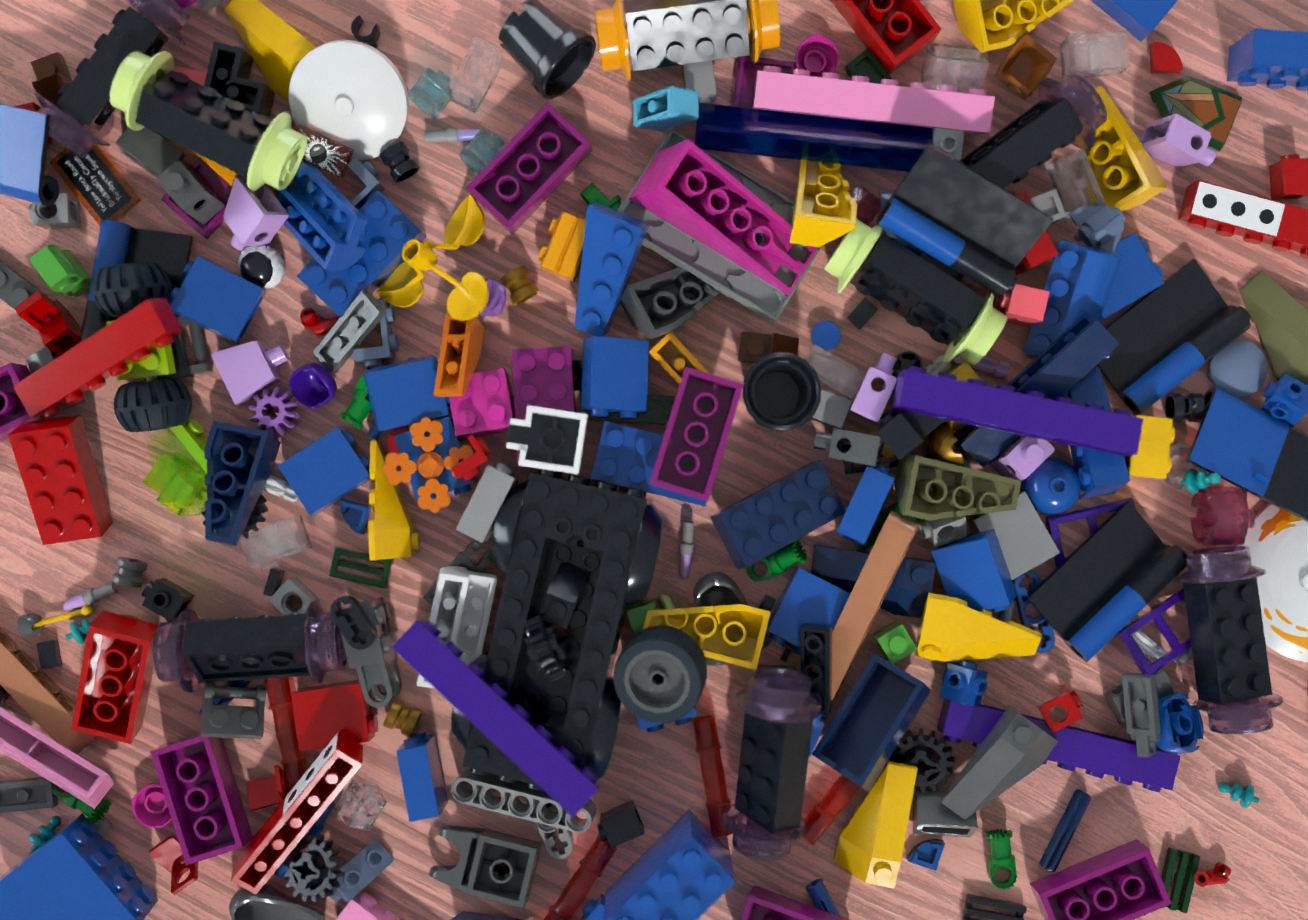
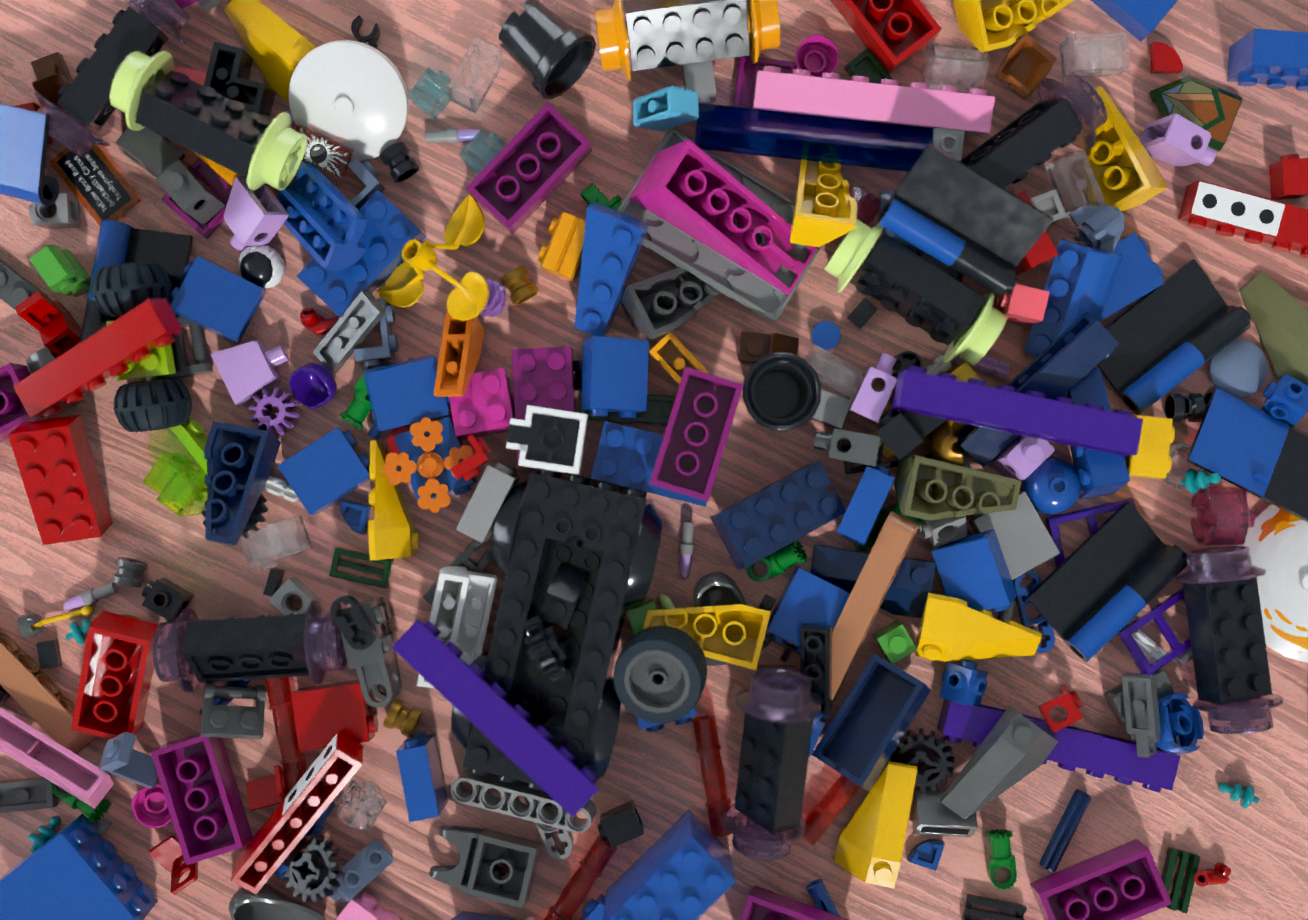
(125, 762): none -> sand blue bracket

